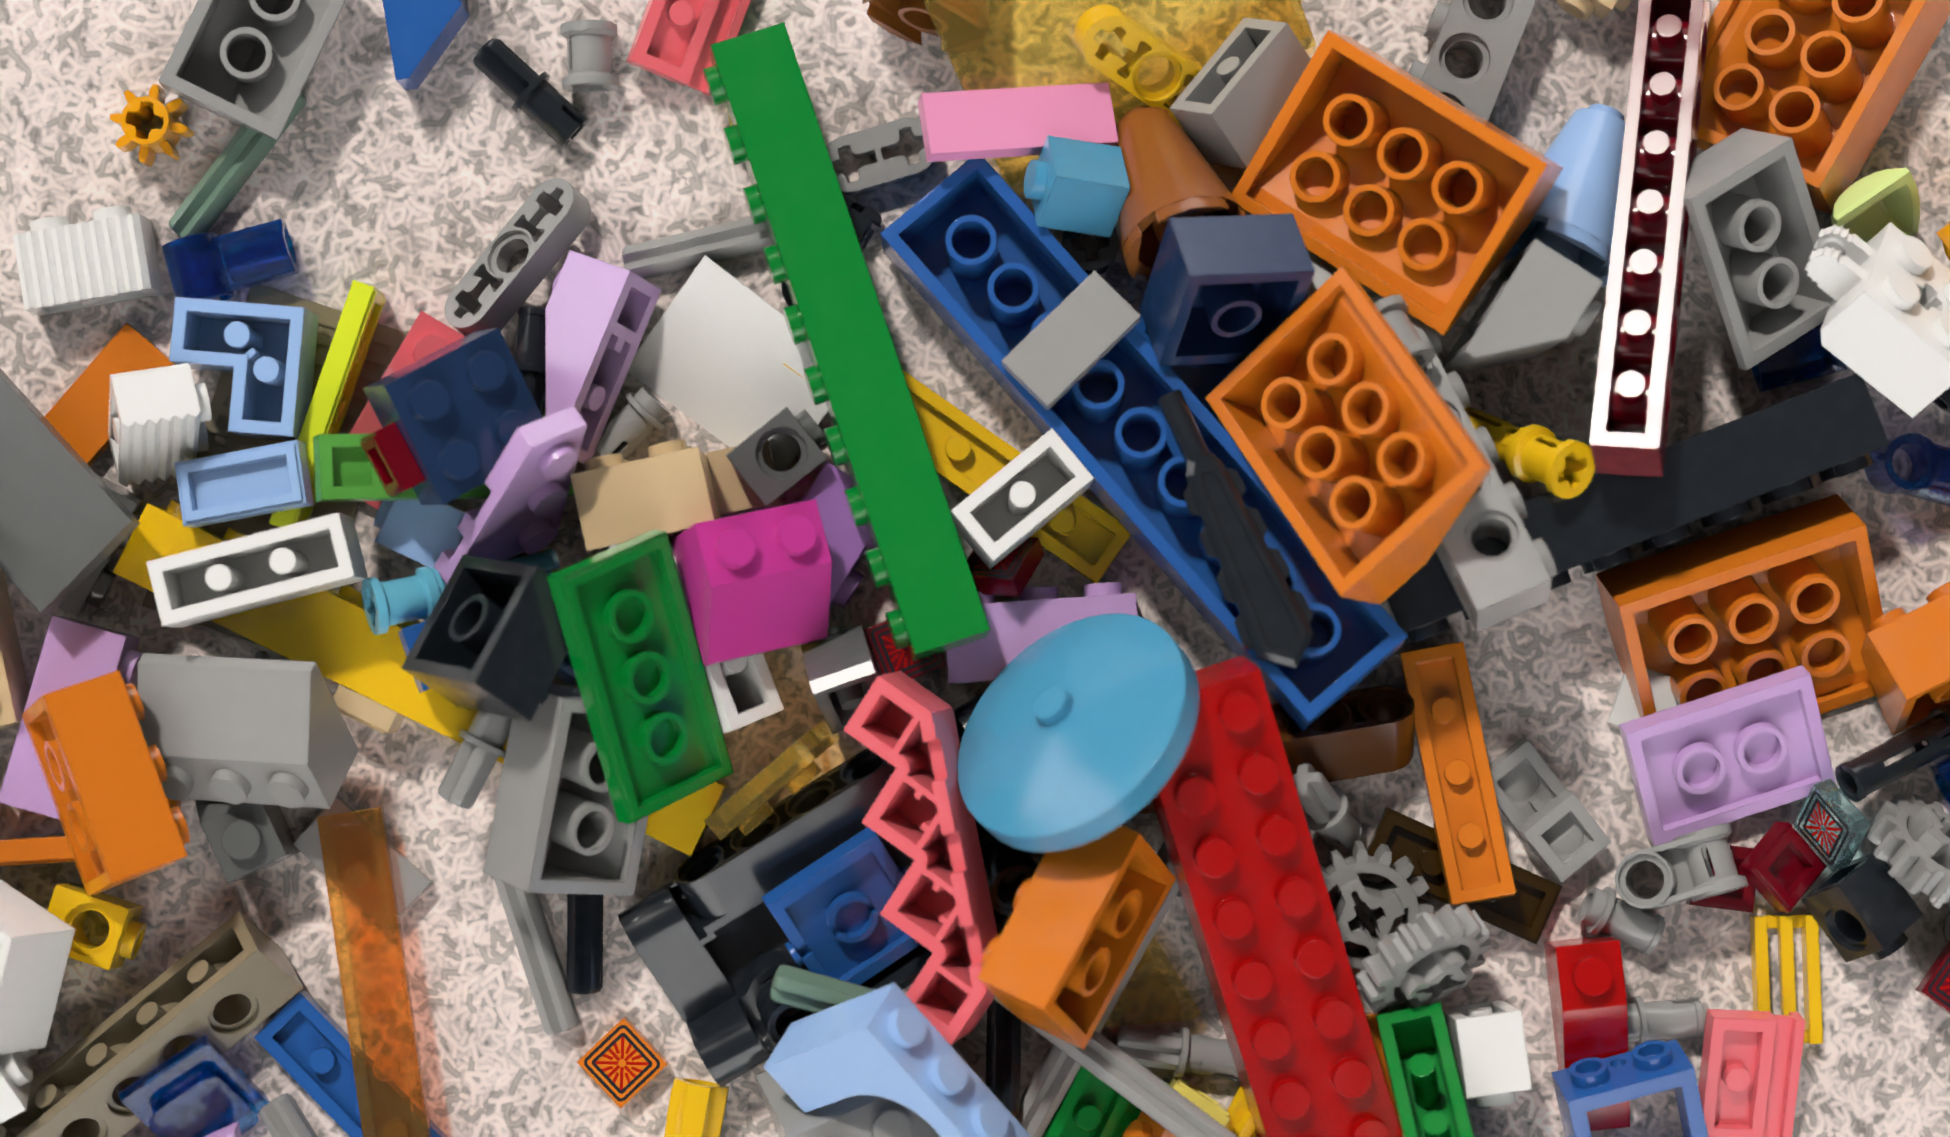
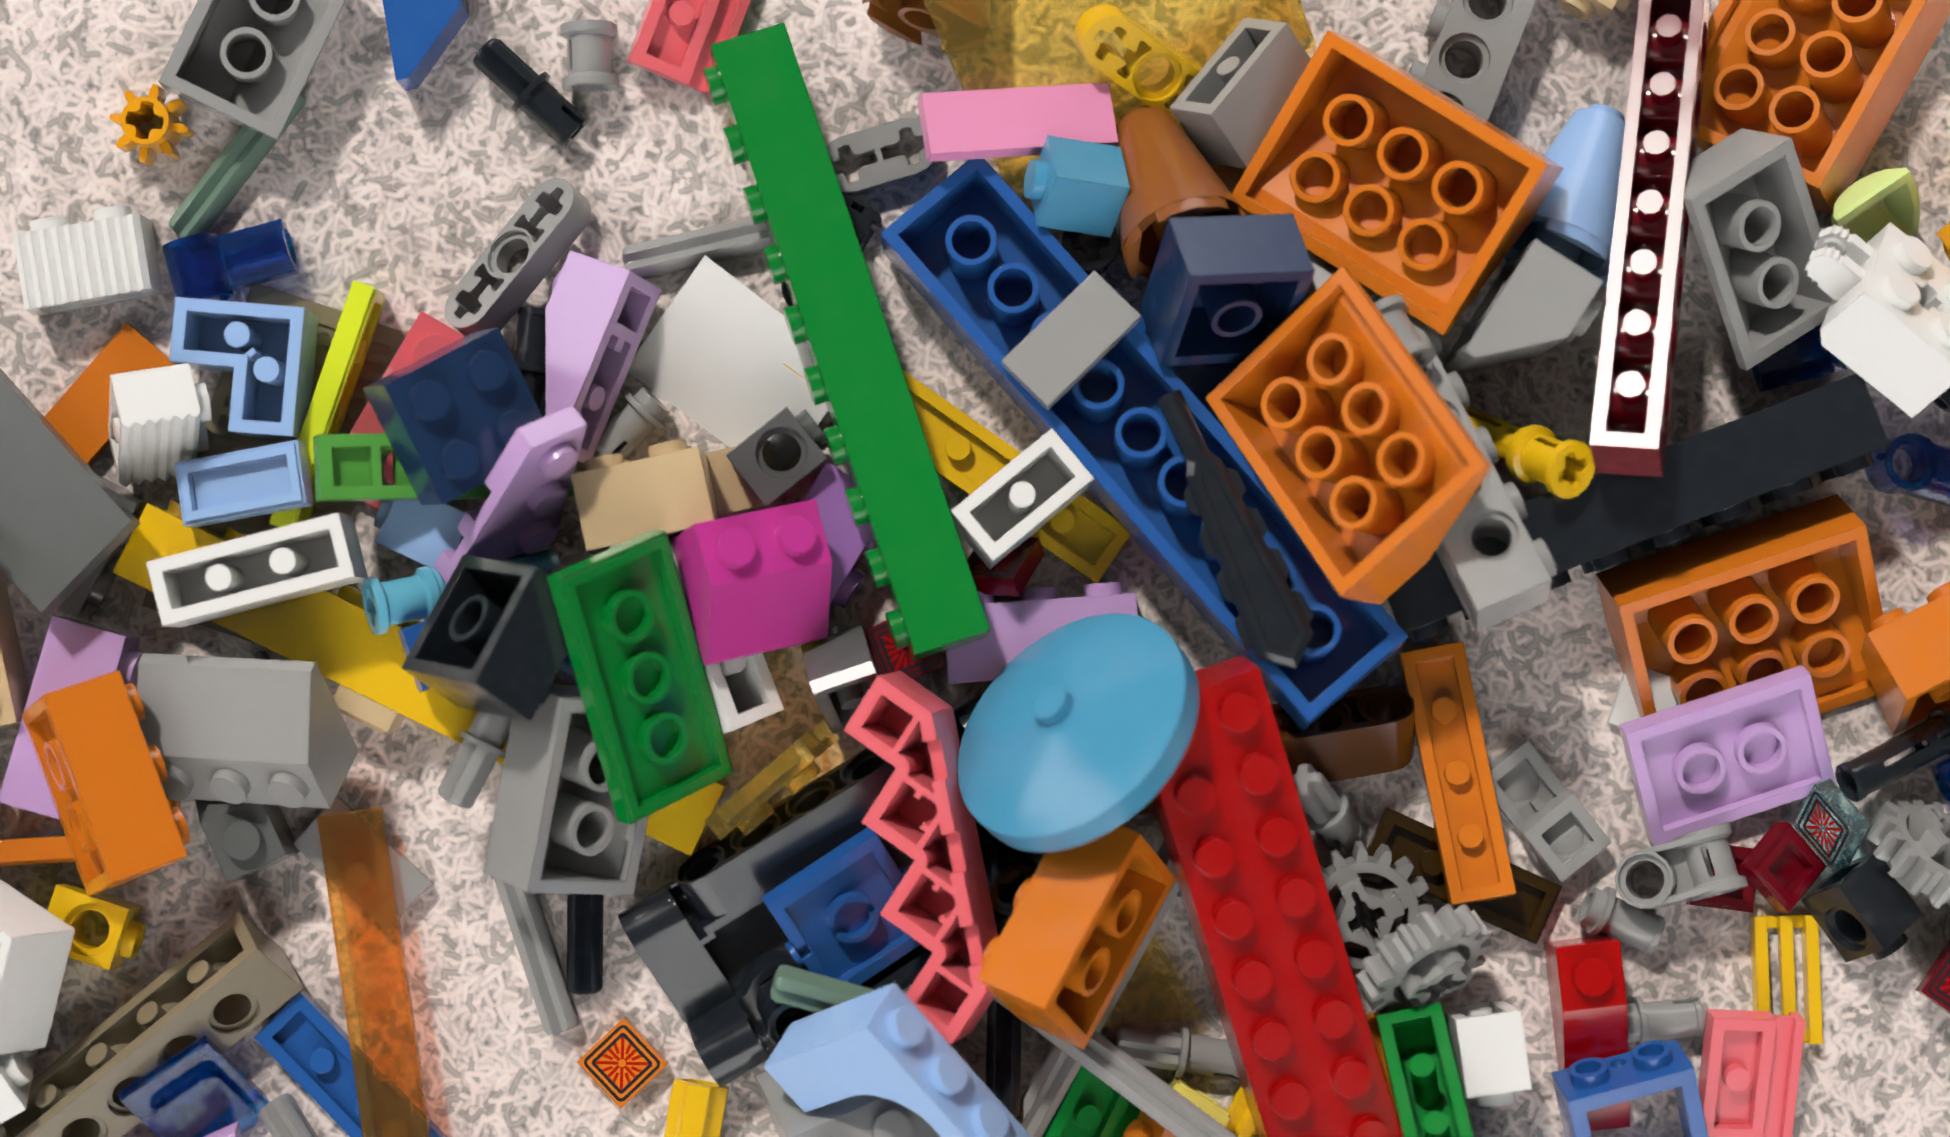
(392, 460): dark red tile -> none

